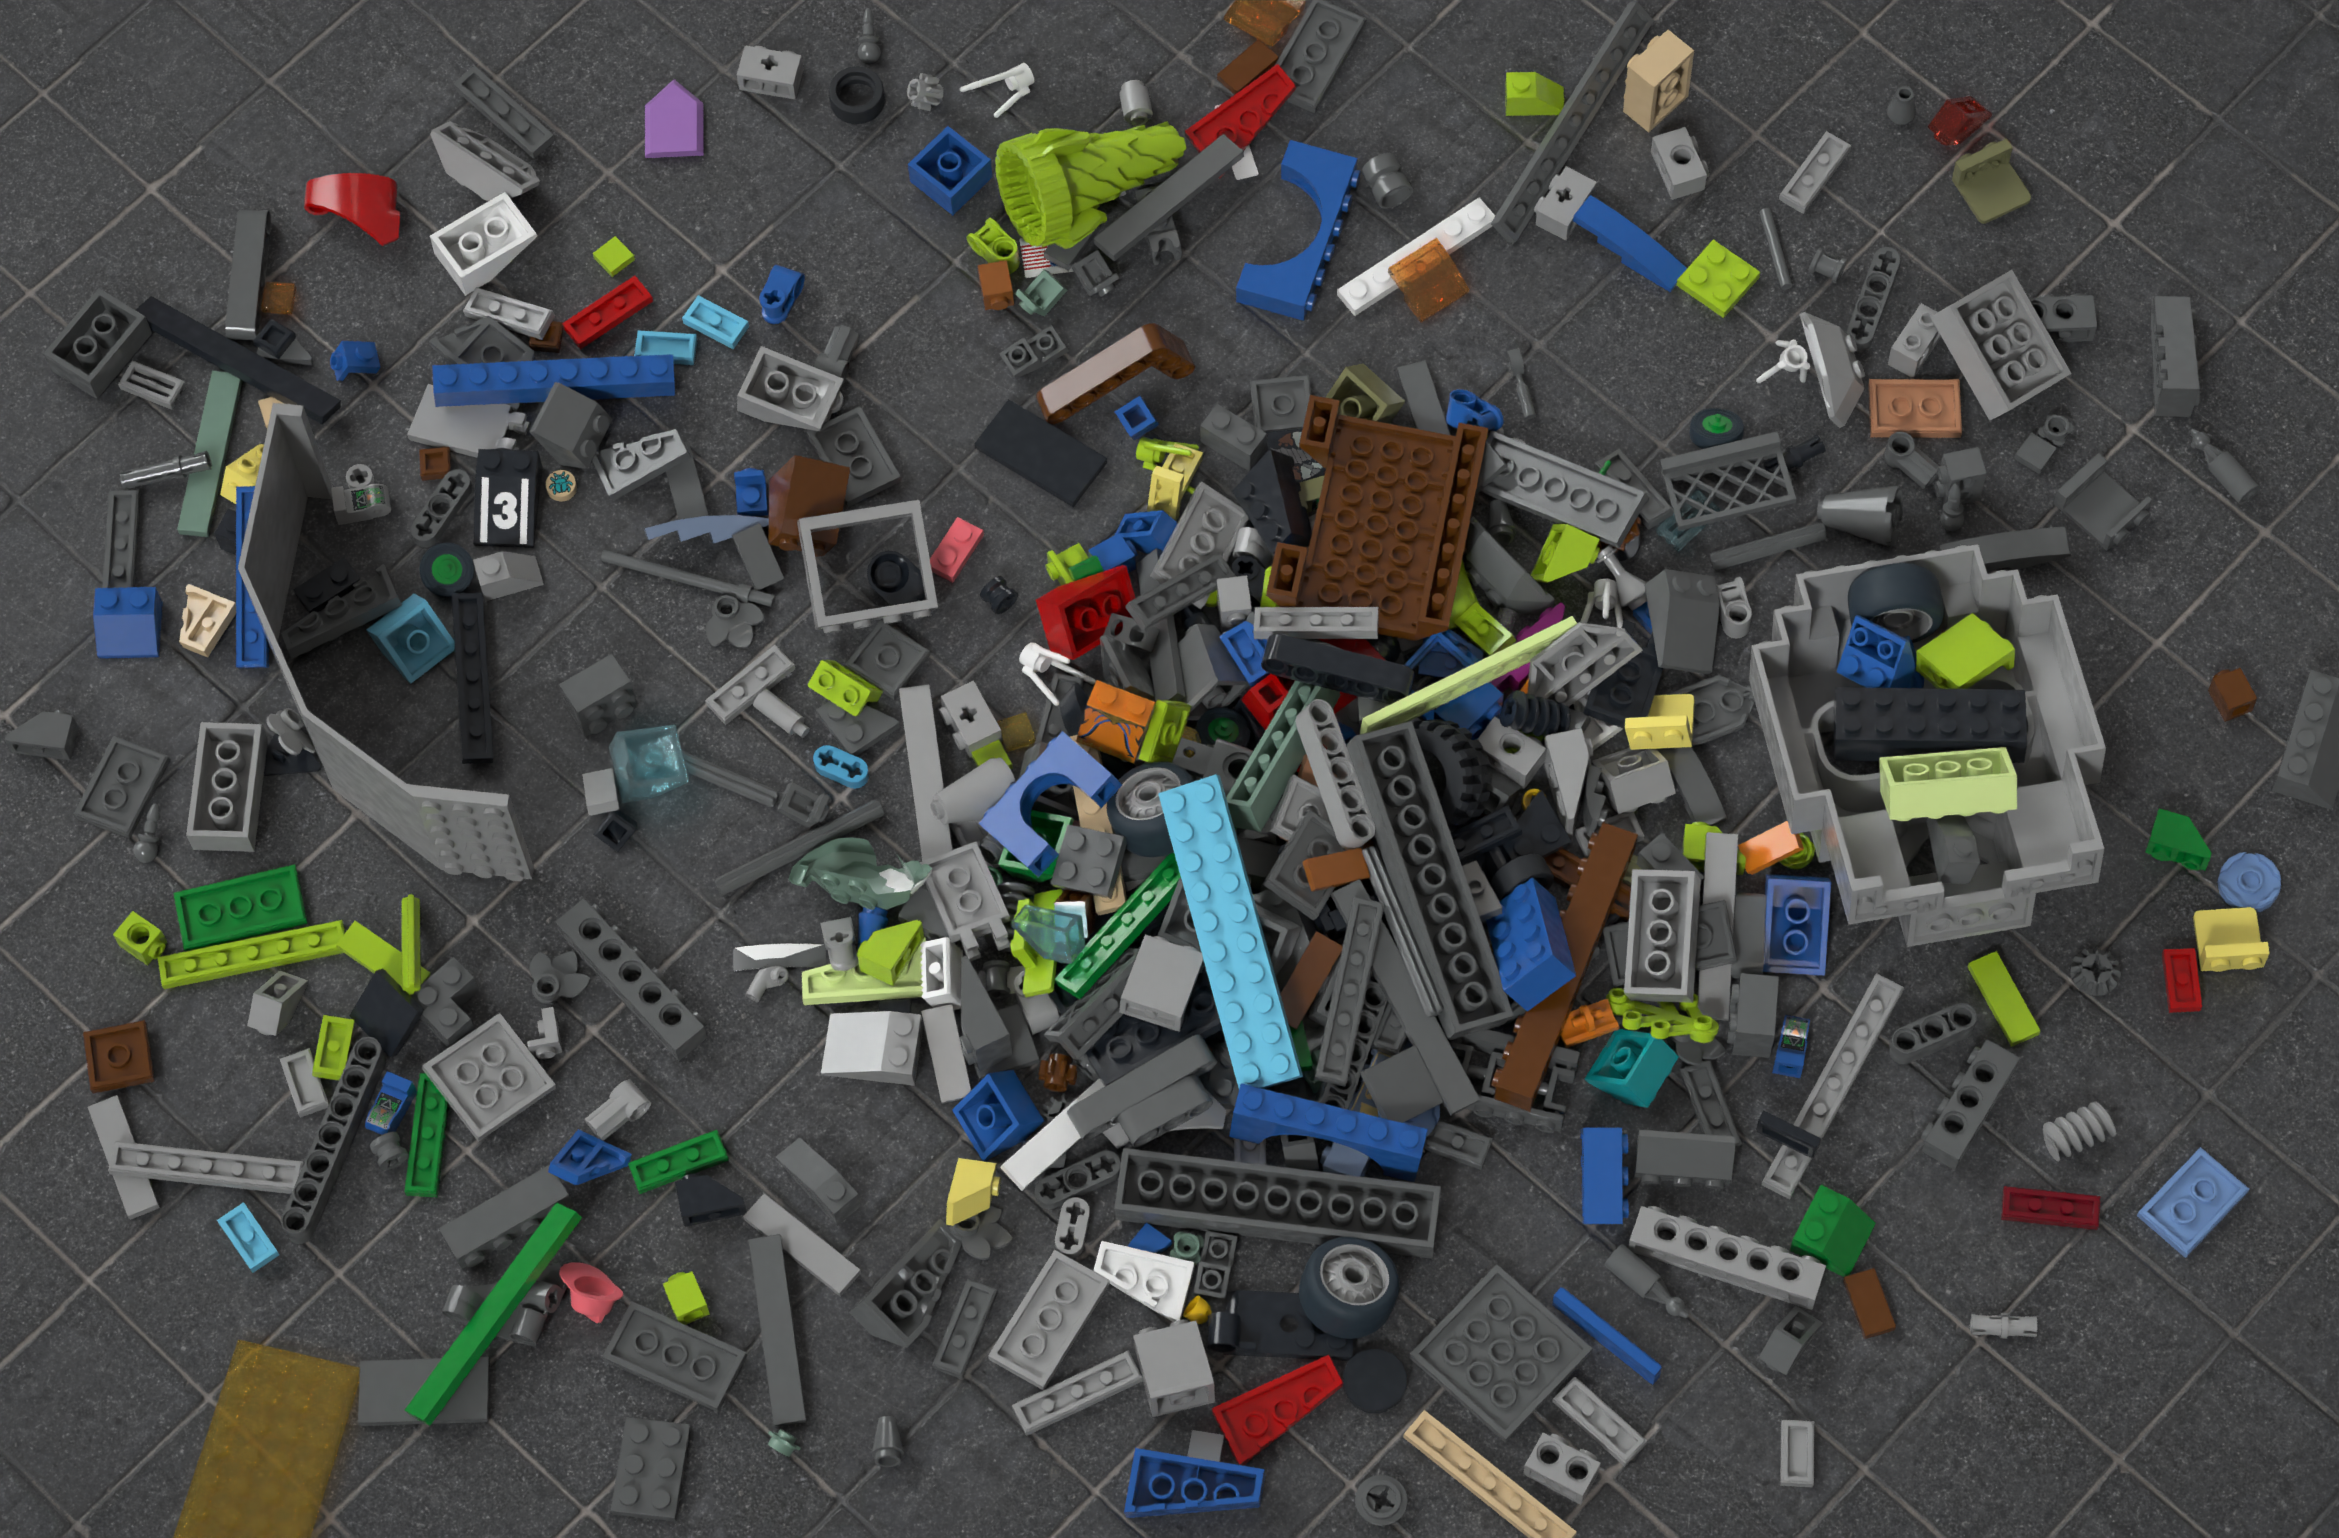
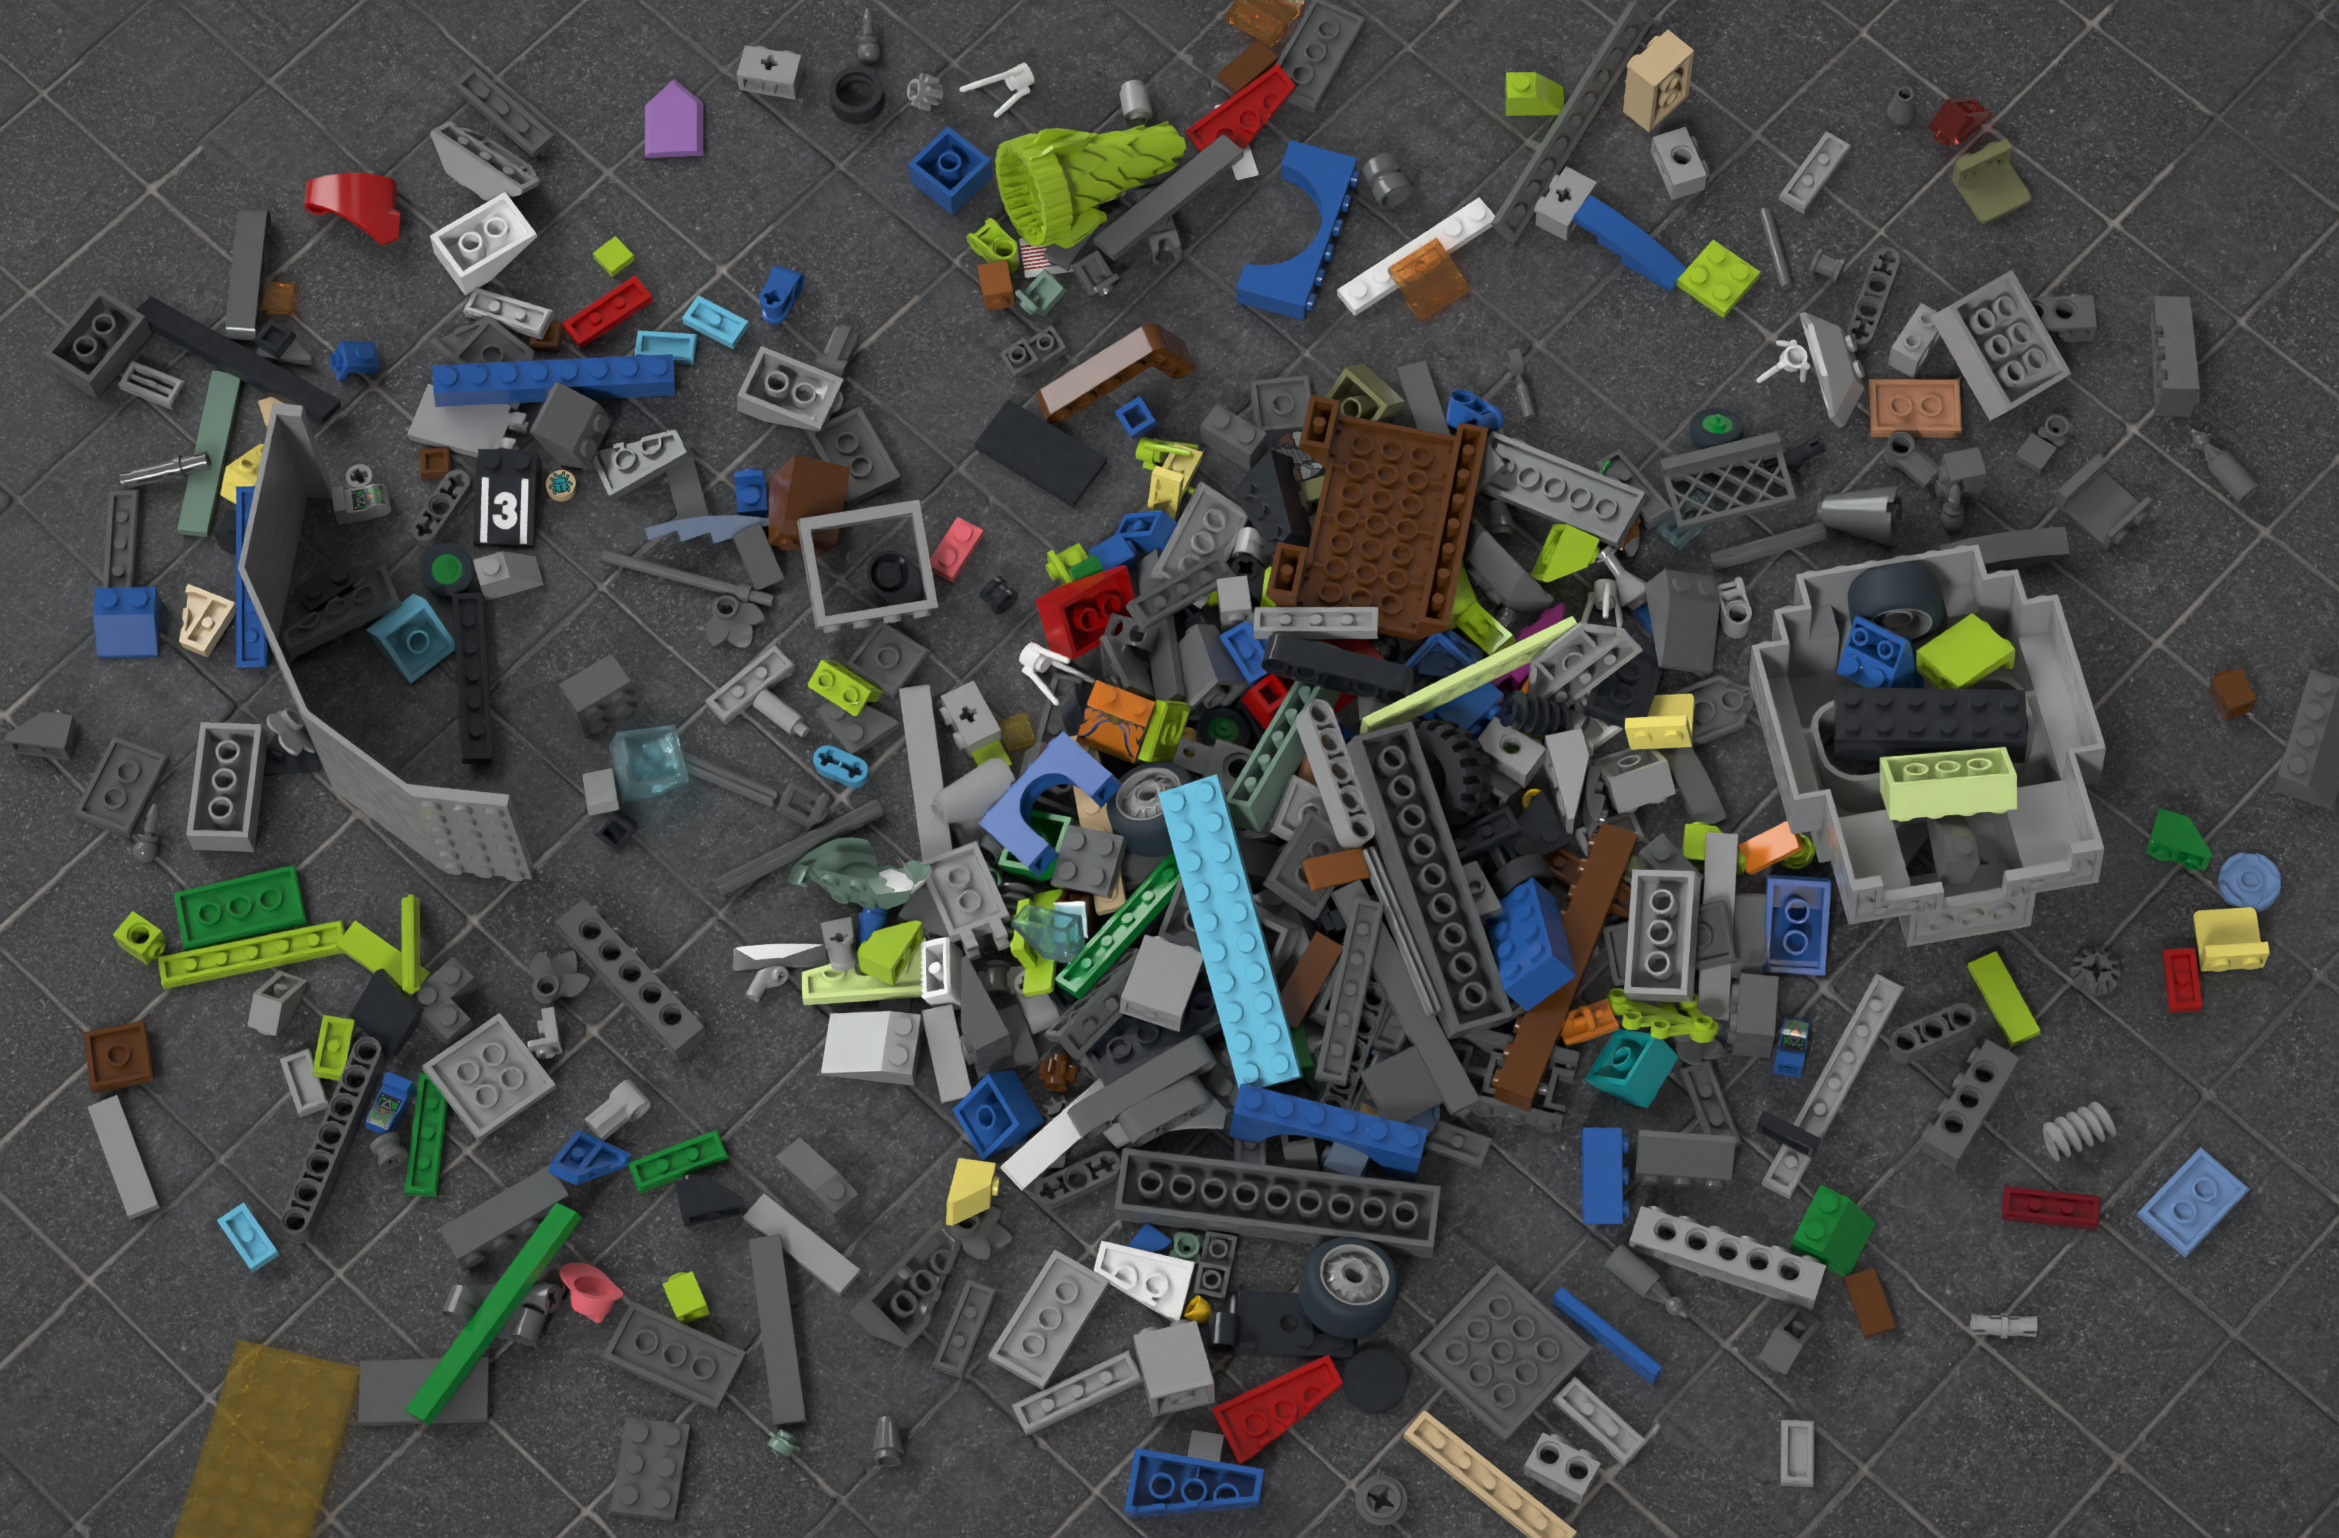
(204, 1167): light grey tile -> none
(1065, 1226): light grey beam -> none

